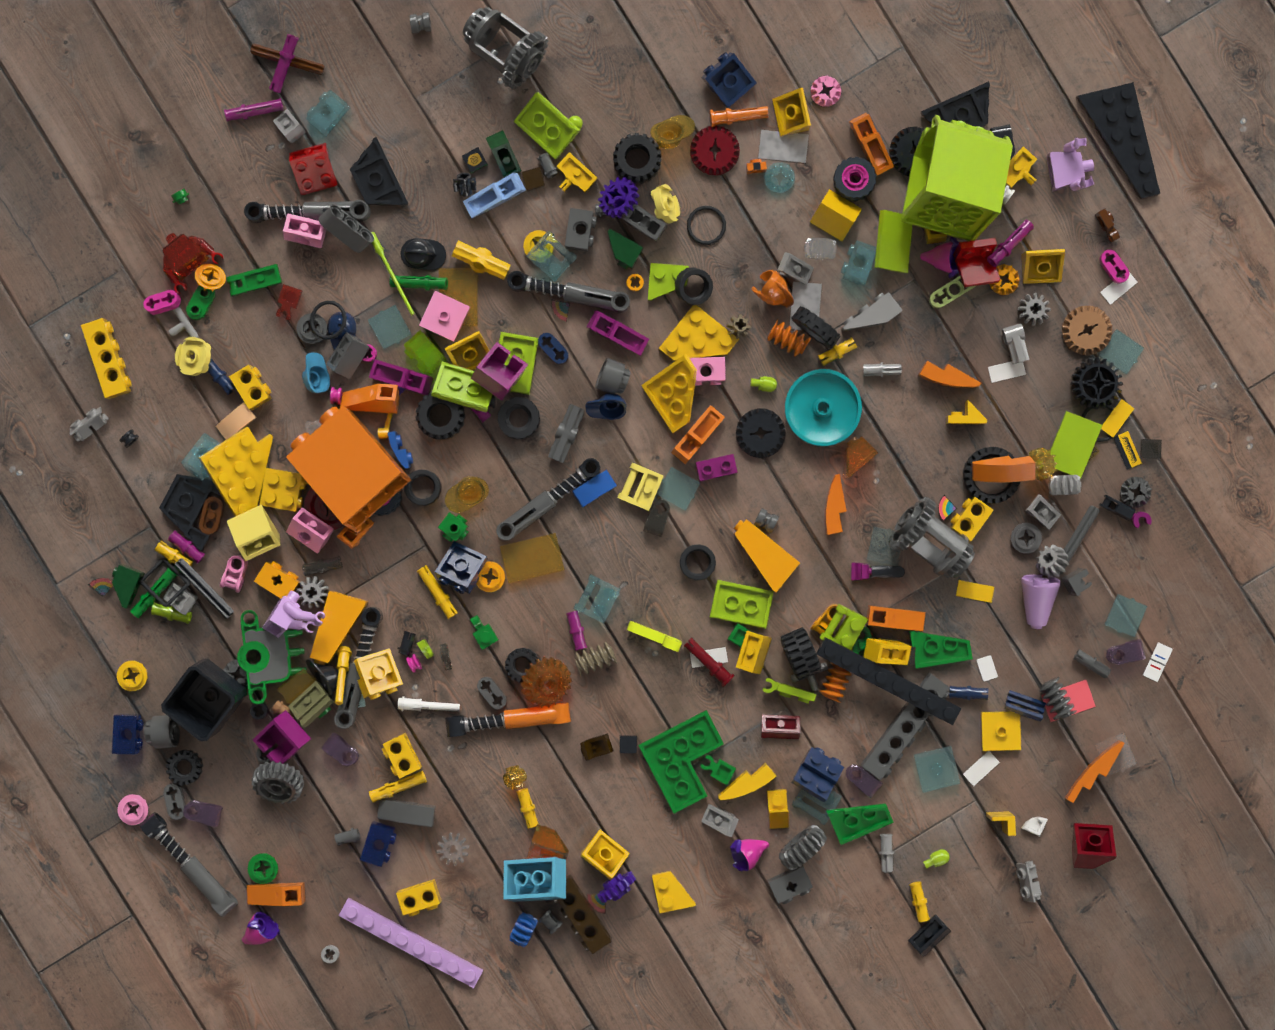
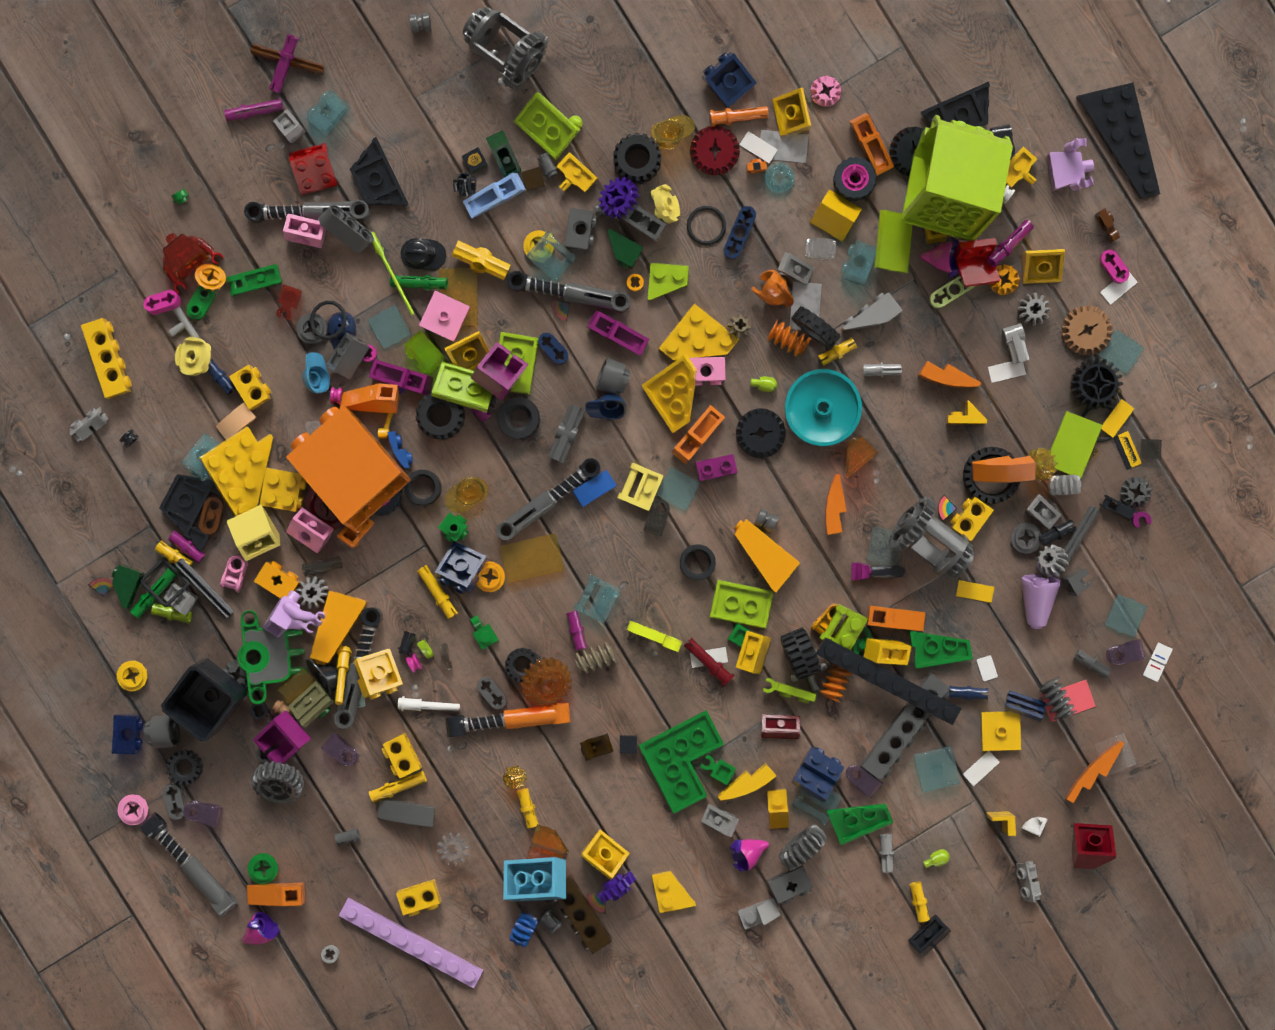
(378, 832): clear blue brick -> none
(707, 289): black tyre -> none
(740, 217): none -> dark blue beam
(758, 147): none -> white sticker
(759, 913): none -> light grey slope
(1057, 532): none -> black axle

